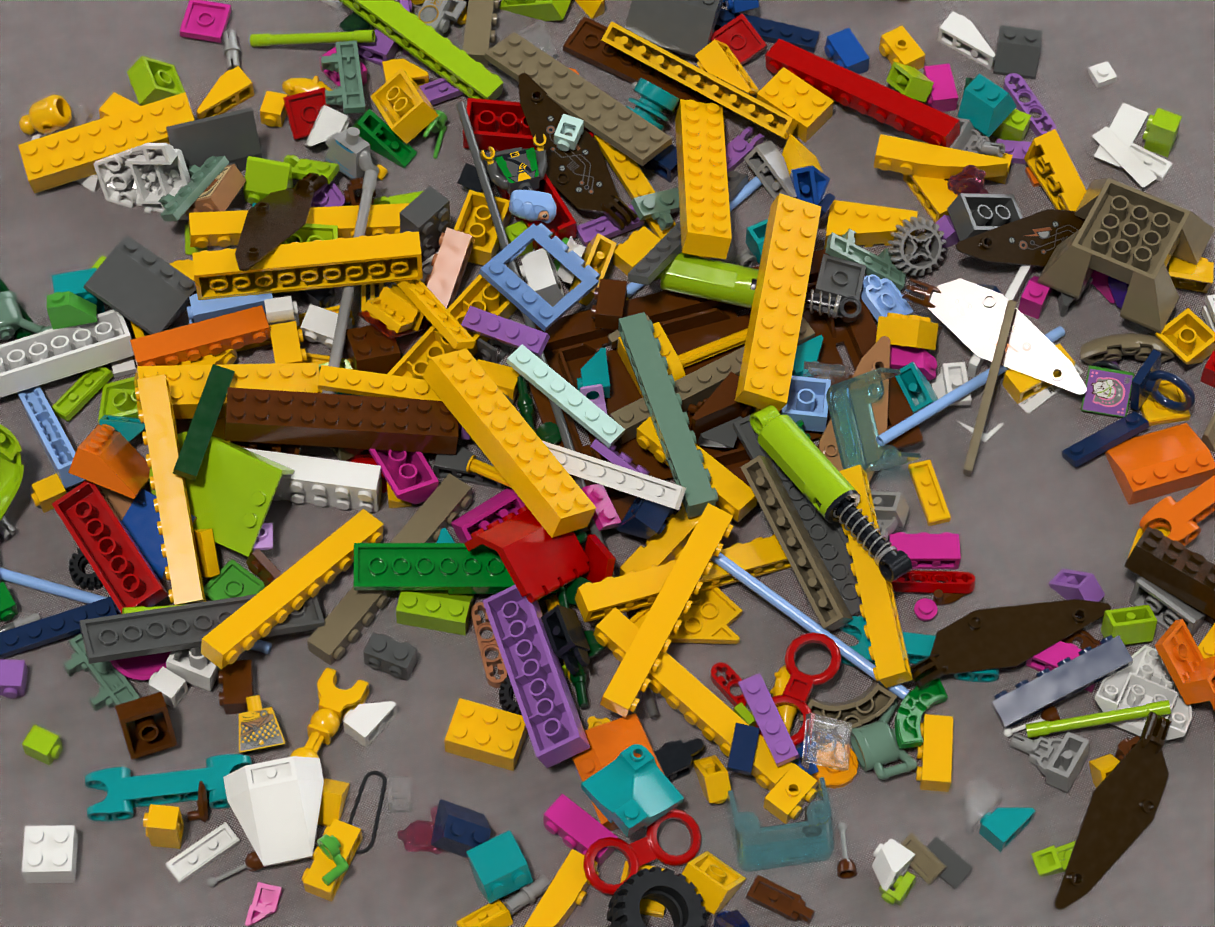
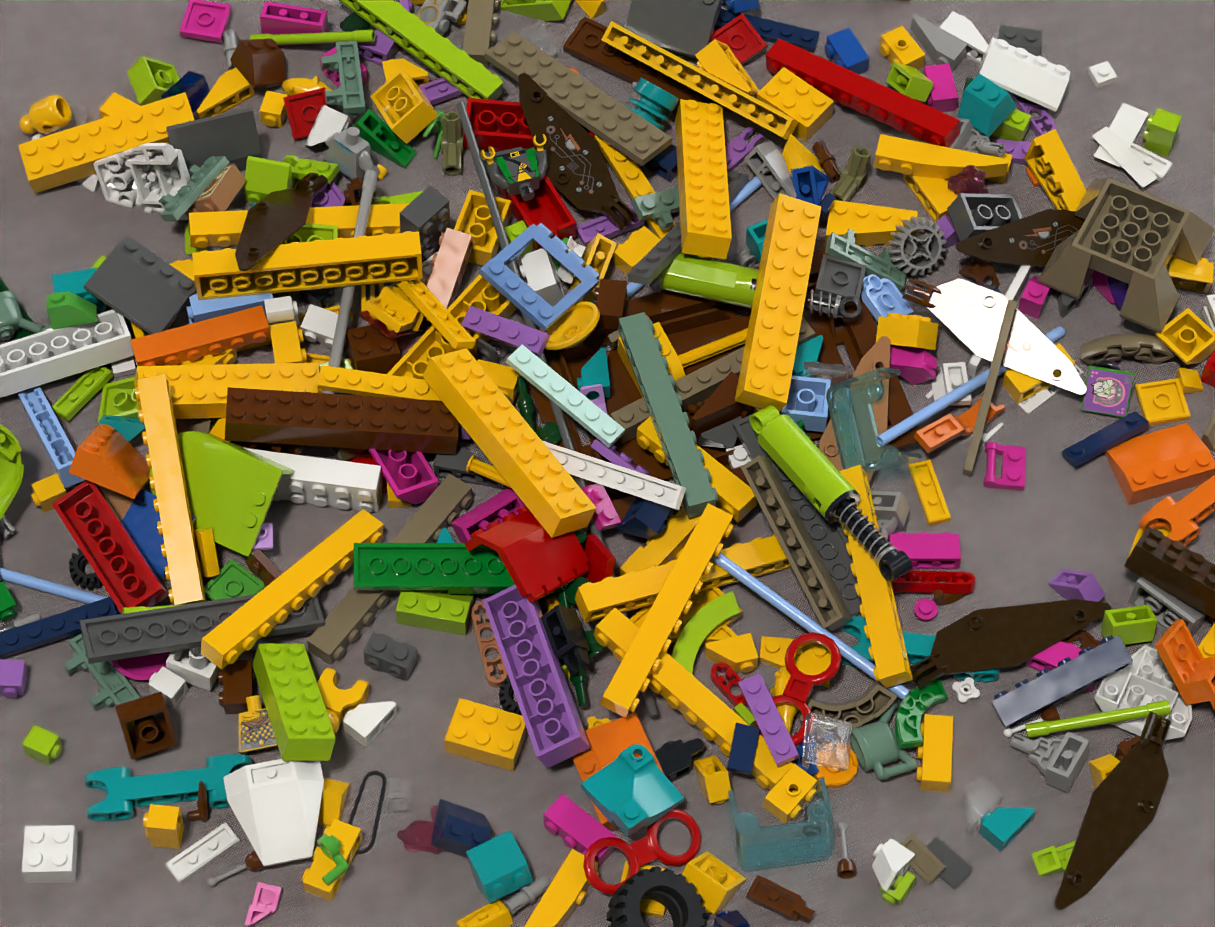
(194, 86): none -> clear blue brick
(203, 422): dark green tile -> none
(260, 62): none -> reddish brown slope
(290, 19): none -> dark pink brick
(293, 702): none -> lime brick
(451, 143): none -> olive piece
(470, 179): black brick -> none
(532, 205): light blue piece -> none
(568, 132): light aqua brick -> none
(573, 326): none -> yellow dish
(700, 626): none -> lime tile
(736, 651): none -> yellow slope
(739, 457): none -> white plate
(809, 659): none -> yellow wing
(827, 161): none -> reddish brown pin
(853, 175): none -> olive piece
(915, 387): teal slope -> none
(938, 44): none -> light grey slope
(951, 427): none -> orange piece
(963, 696): none -> white plate
(979, 271): none -> reddish brown bracket
(1012, 467): none -> dark pink plate
(1024, 73): none -> white slope
(1148, 382): dark blue tile -> none
(1189, 380): none -> yellow slope

